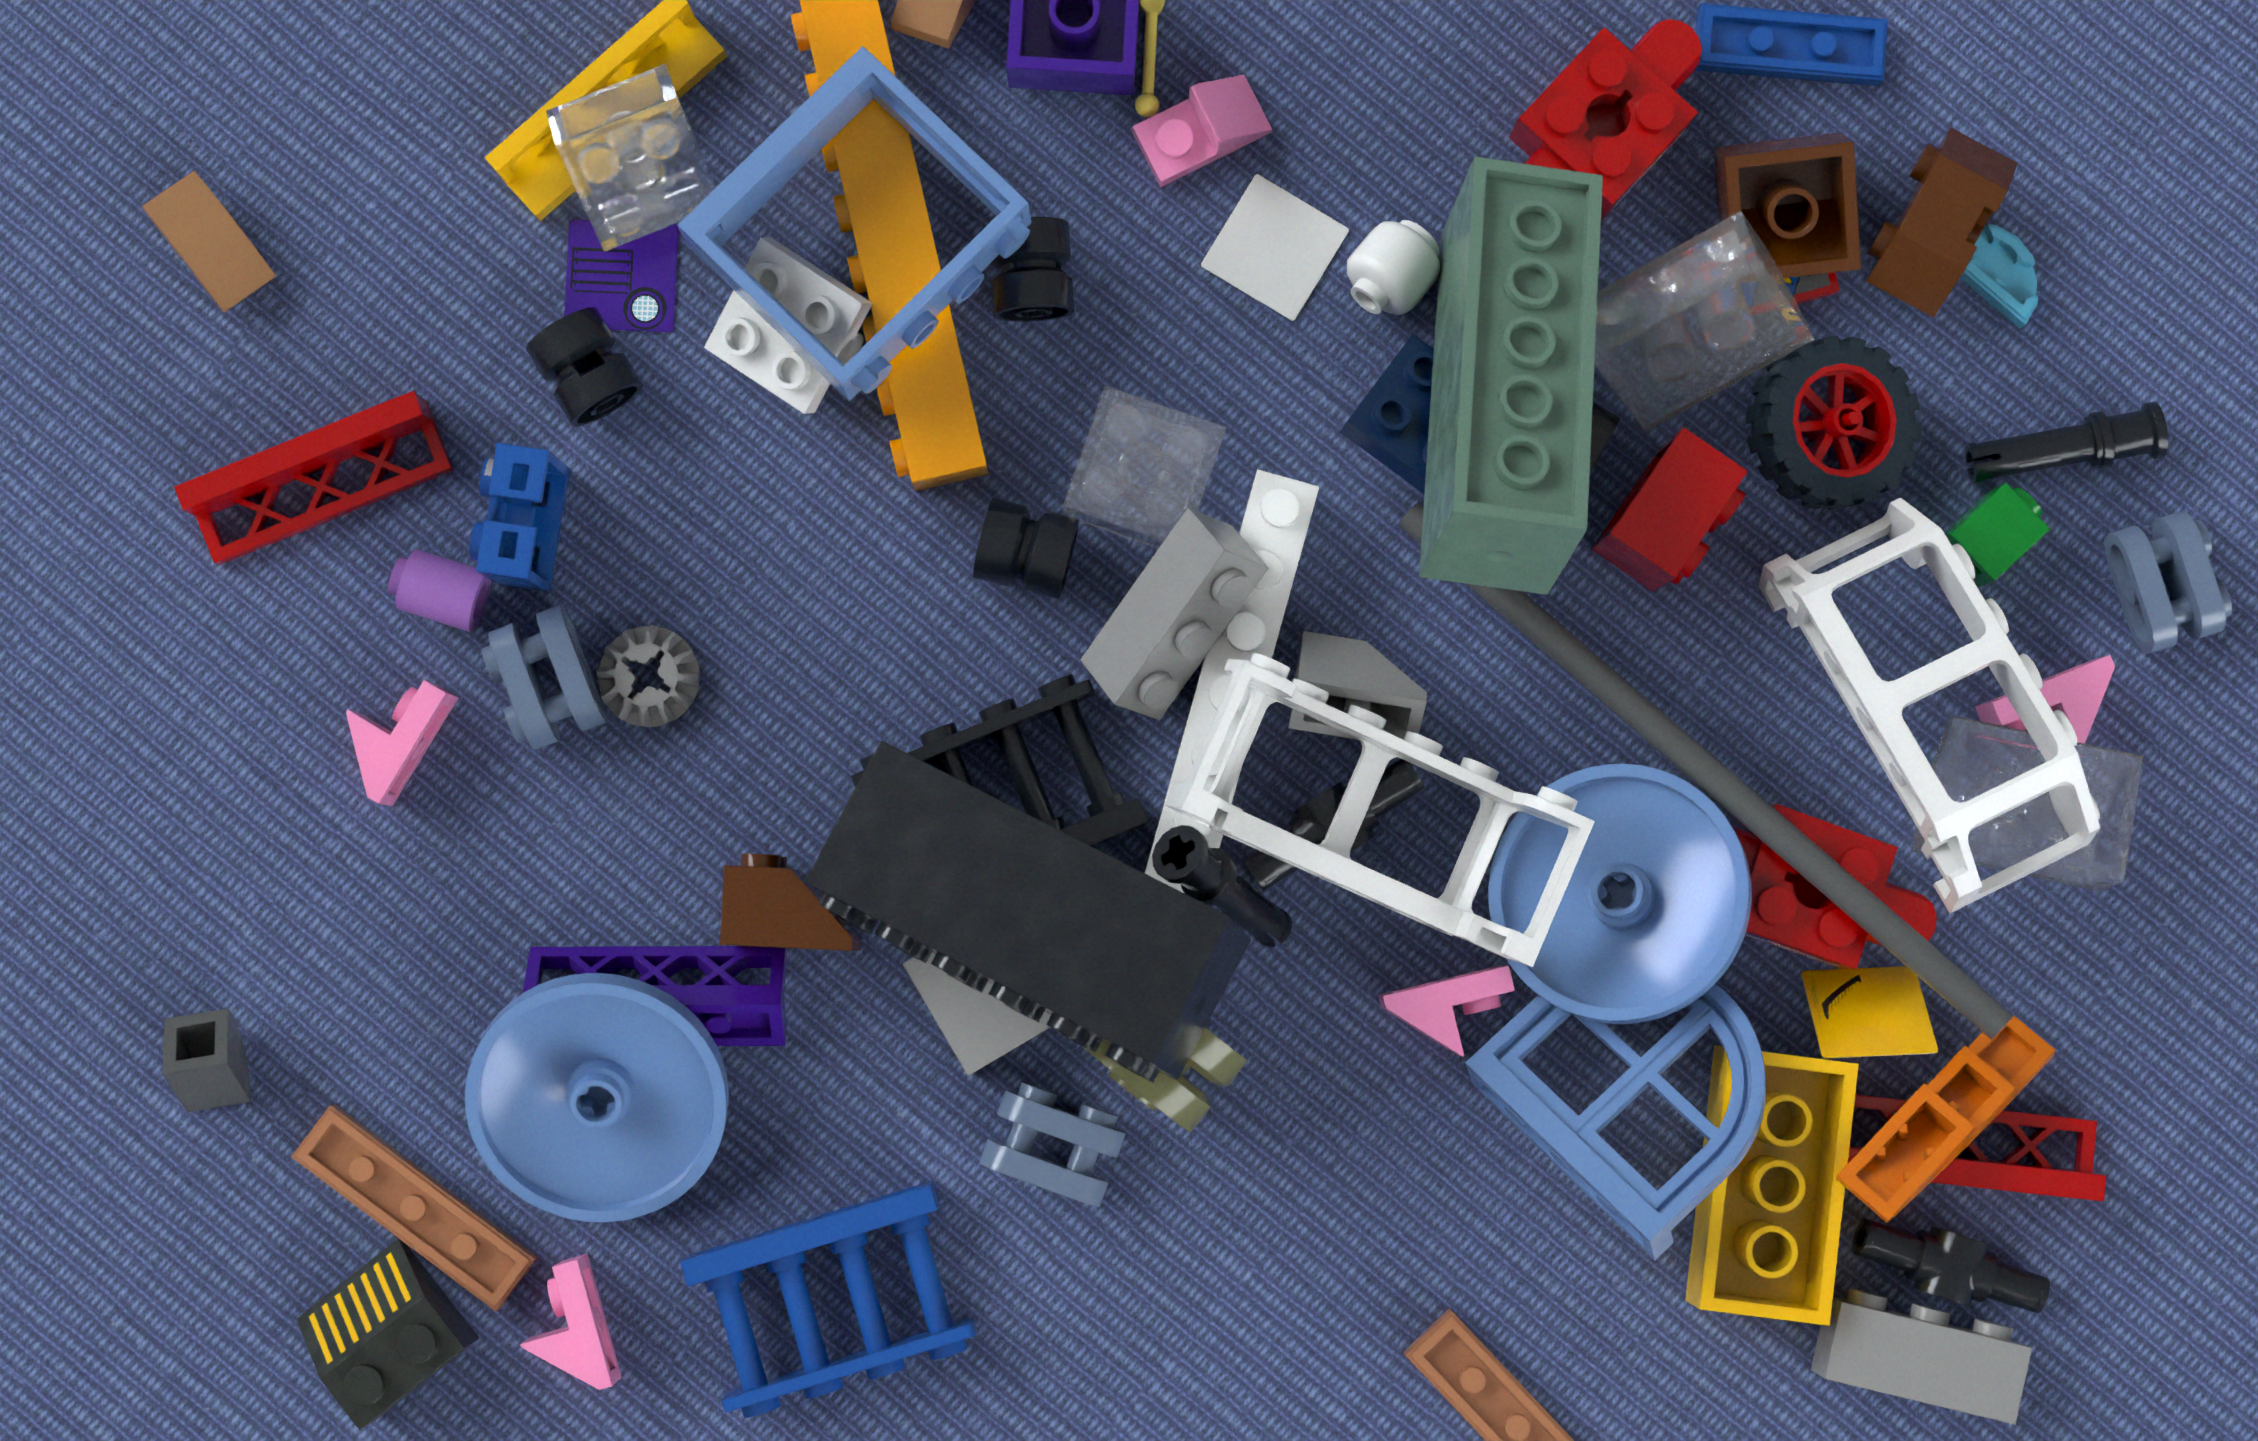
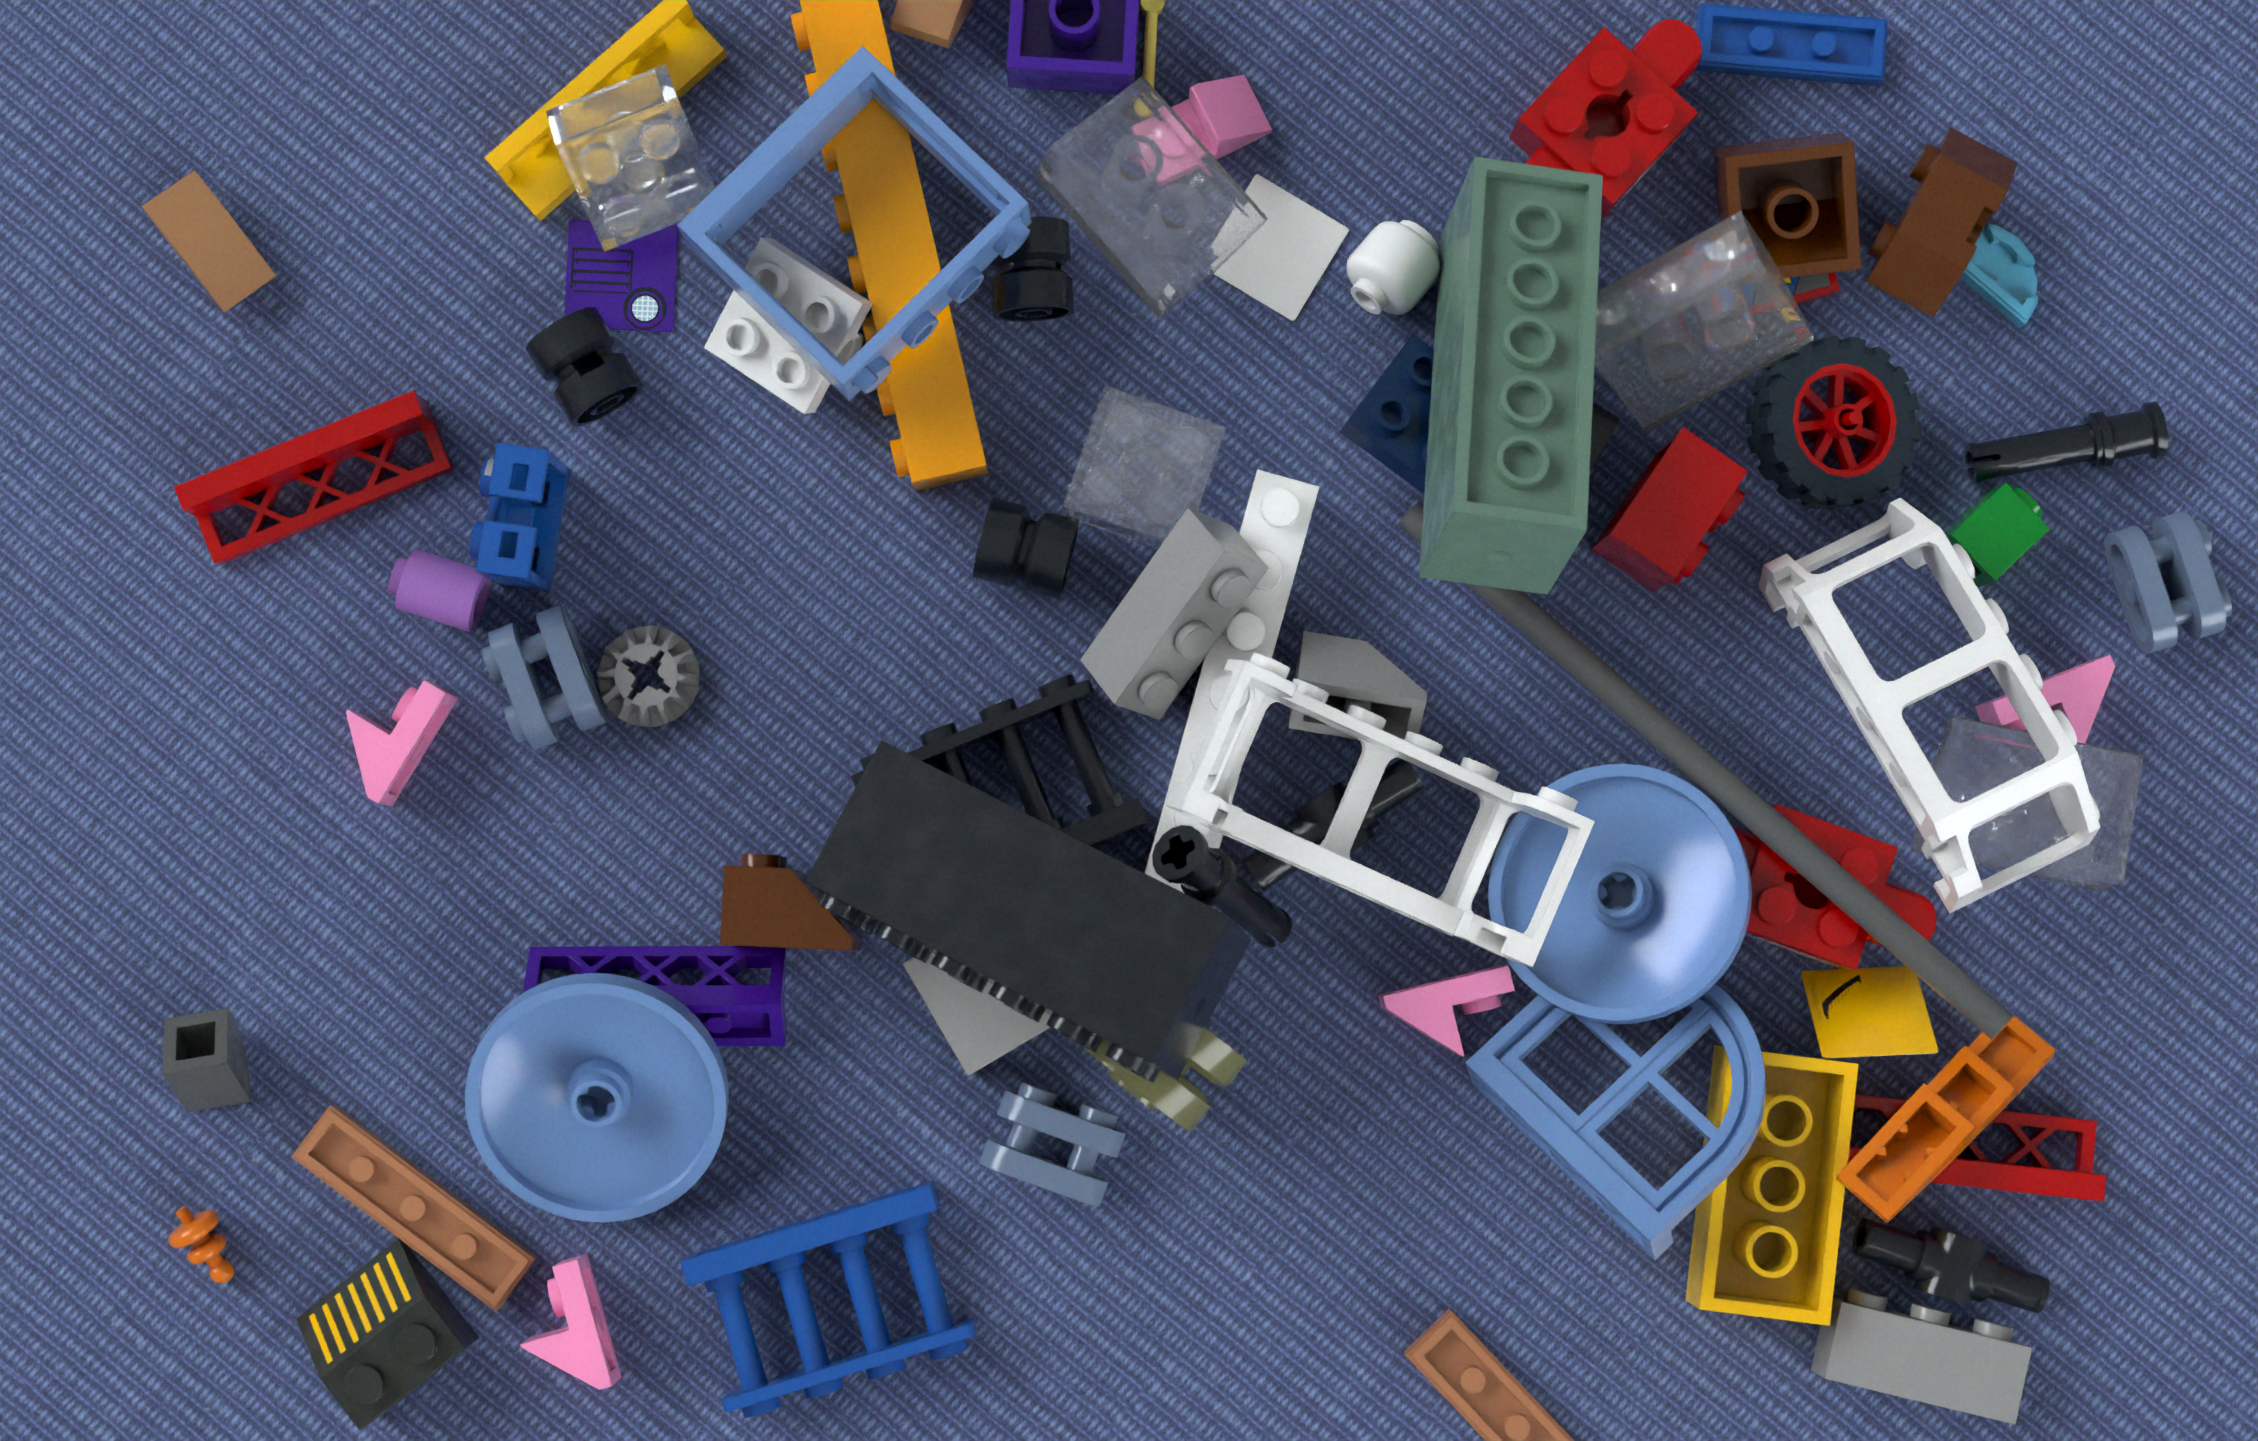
(205, 1247): none -> orange hair
(1149, 196): none -> clear slope

